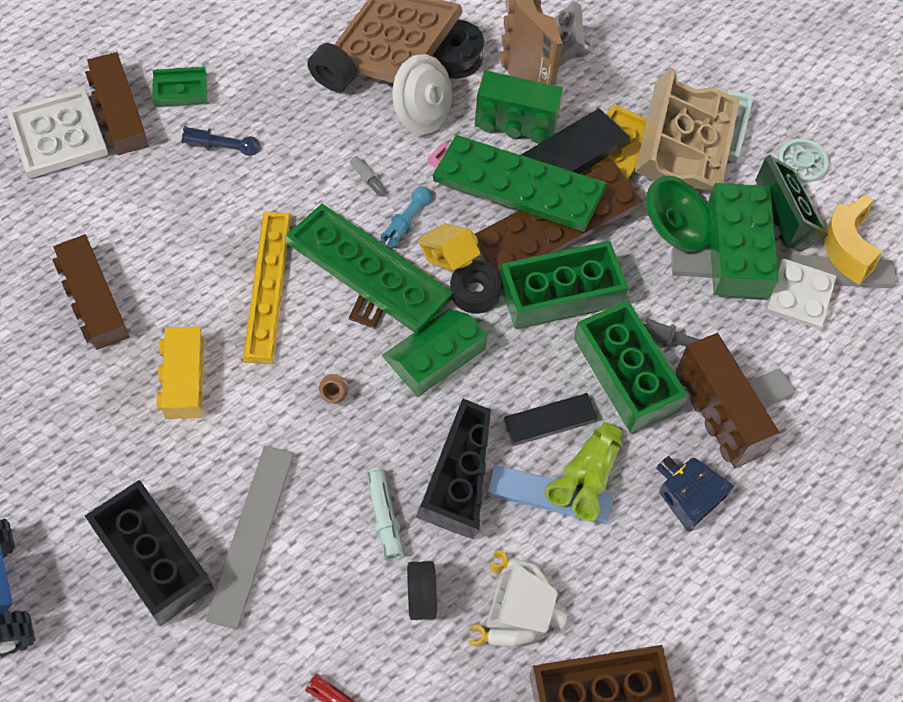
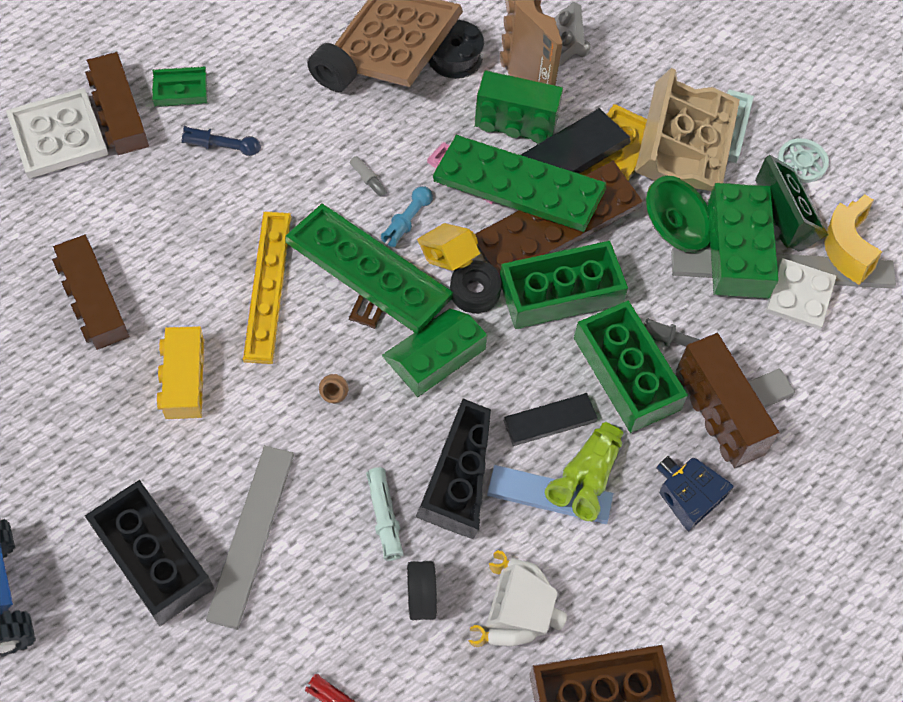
(422, 94): white piece -> none

